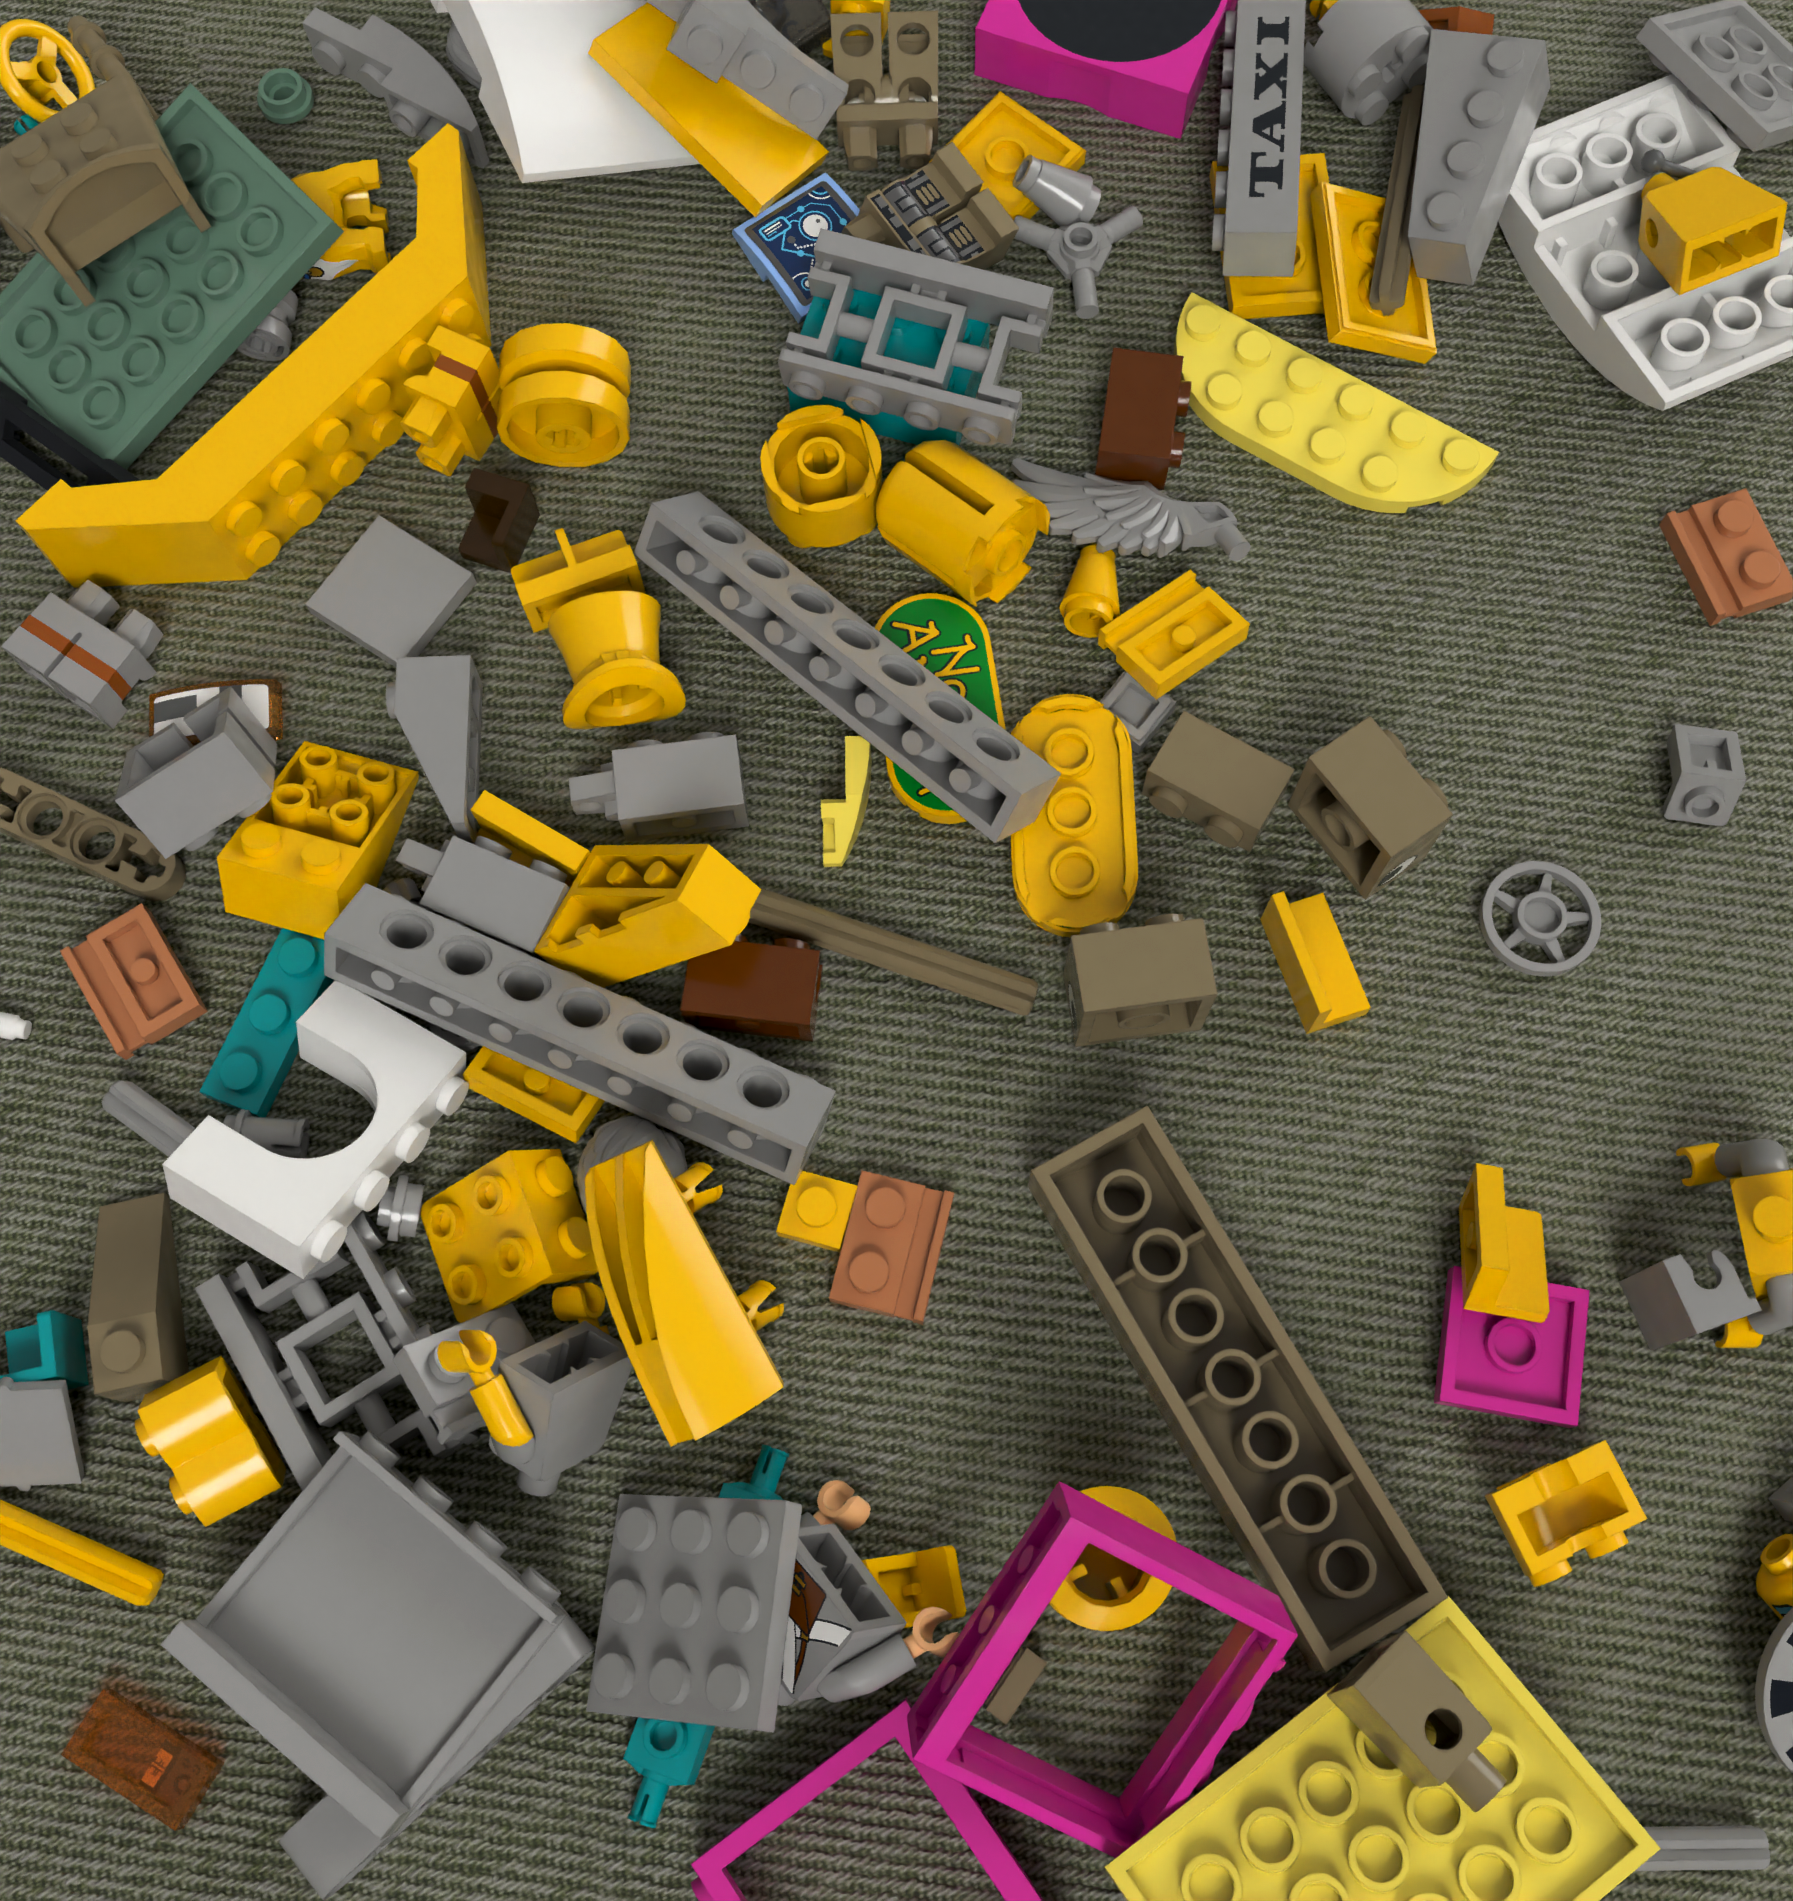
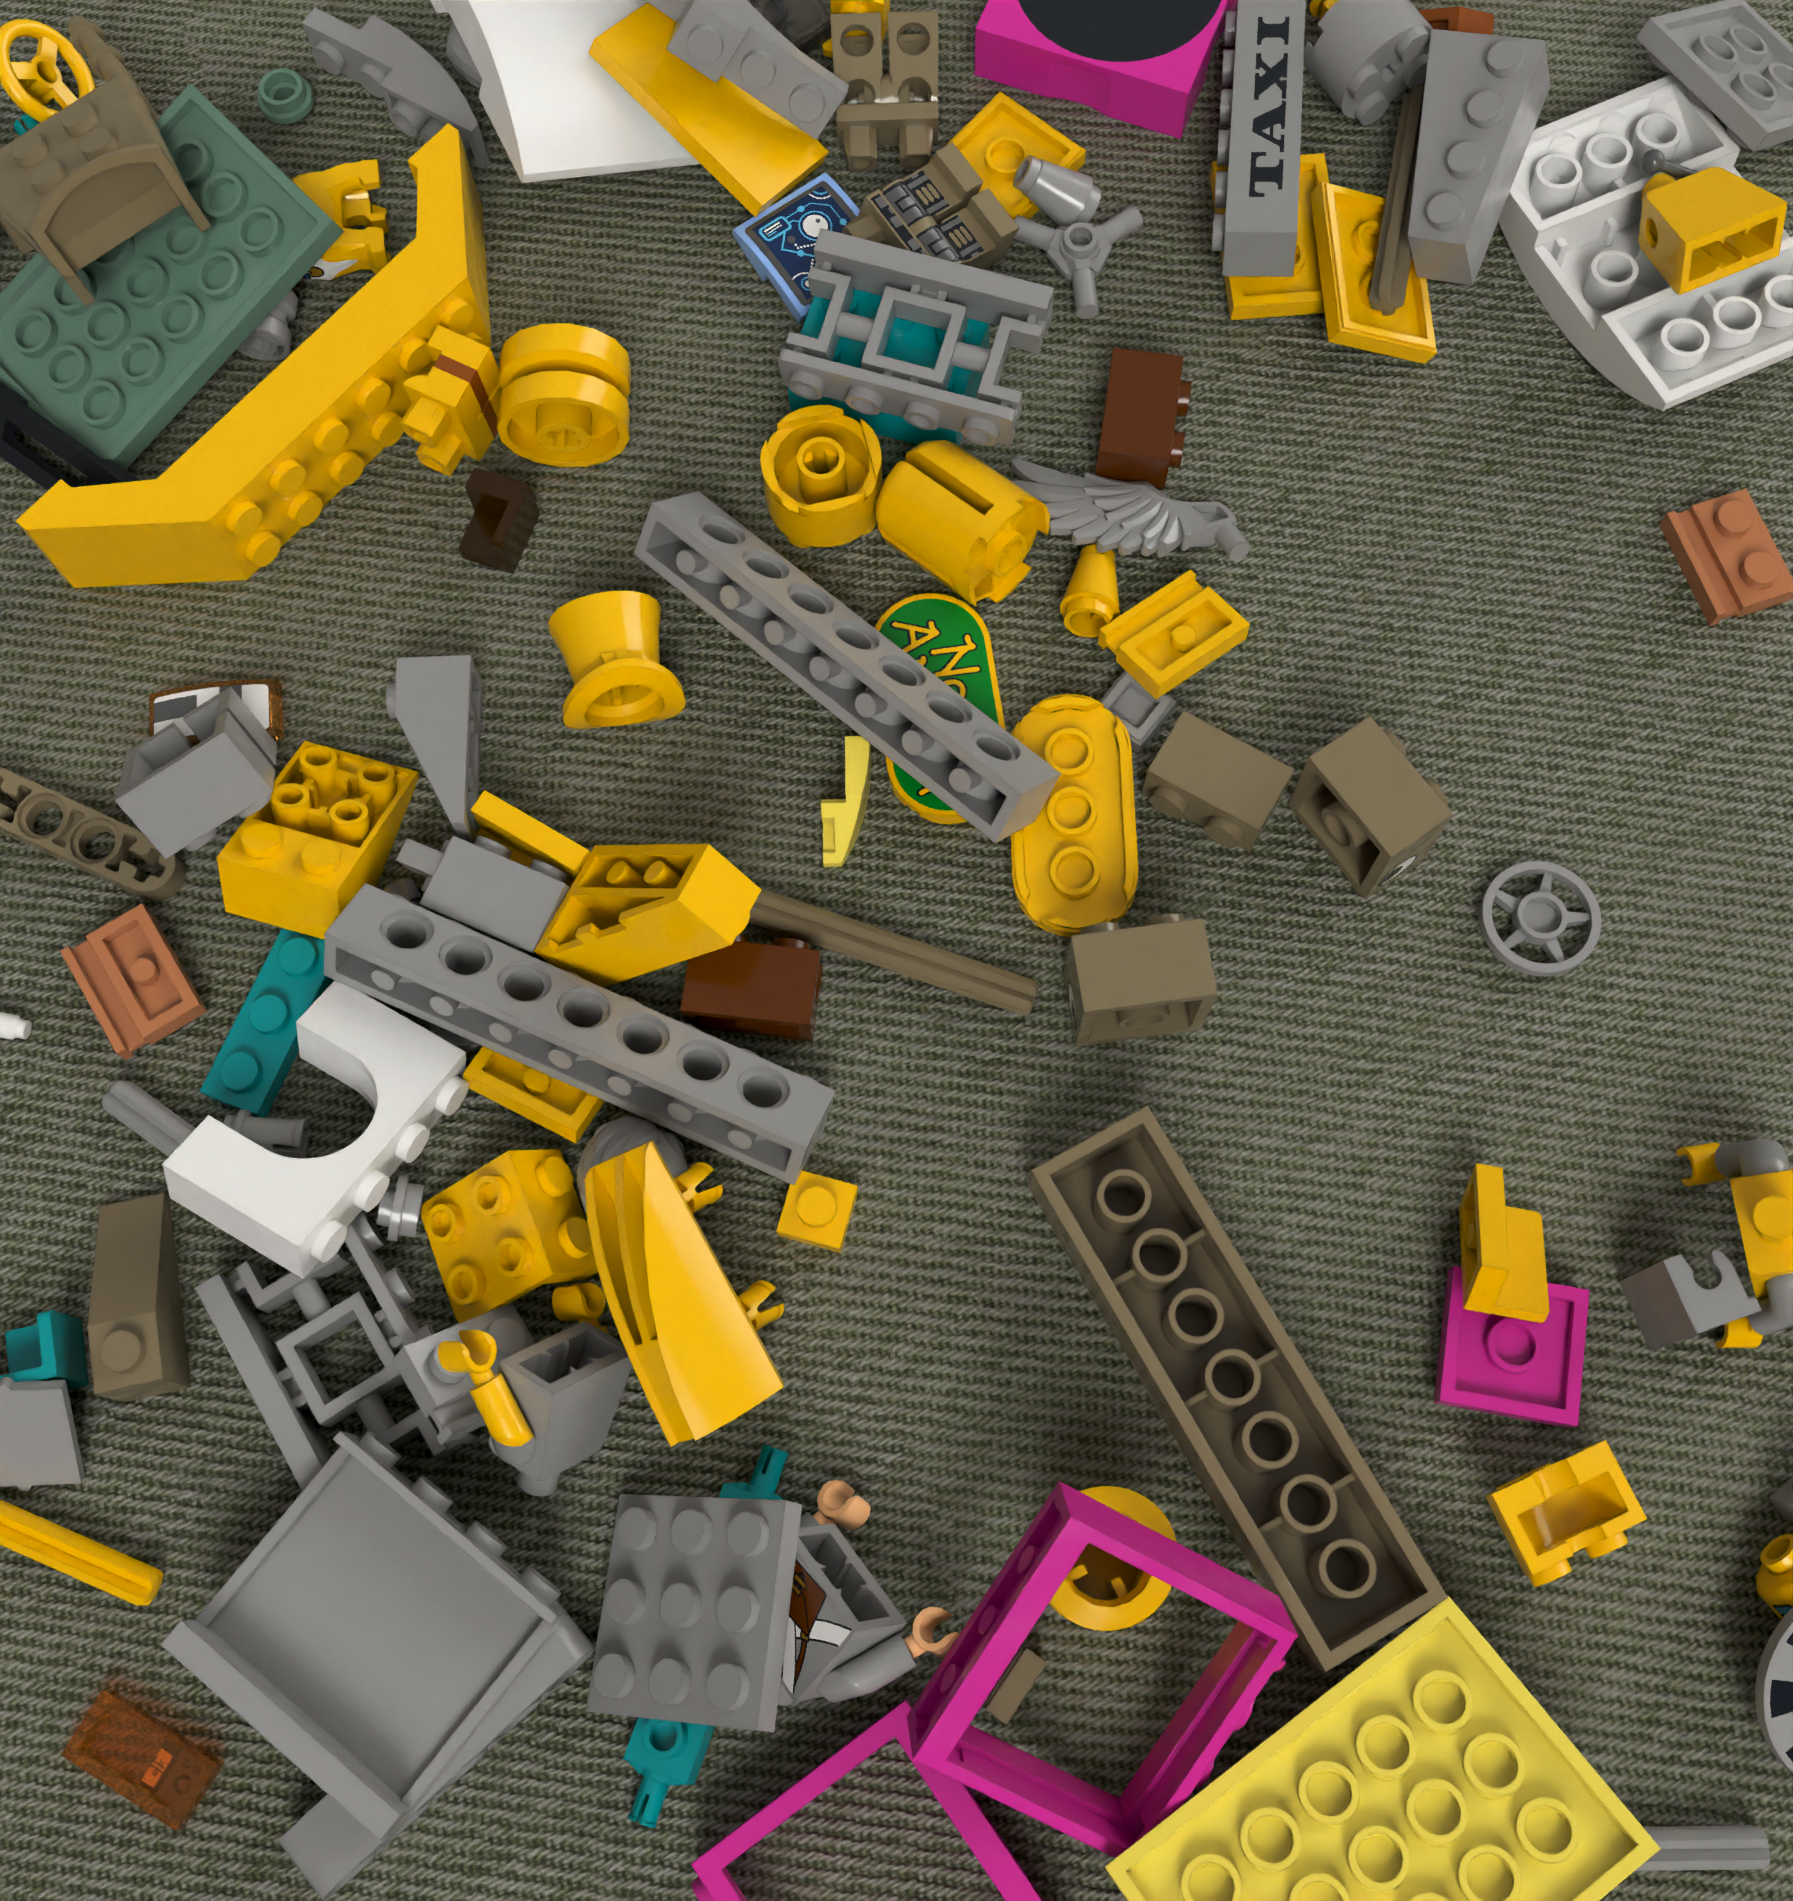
(81, 658): light grey hips -> none
(210, 1442): yellow brick -> none
(391, 592): light grey tile -> none
(574, 572): yellow panel -> none
(668, 787): light grey hinge -> none
(891, 1247): nougat plate -> none
(920, 1581): yellow bracket -> none
(1314, 961): yellow panel -> none
(1319, 418): light yellow plate -> none
(1390, 1700): dark tan torso -> none
(1705, 775): light grey bracket -> none

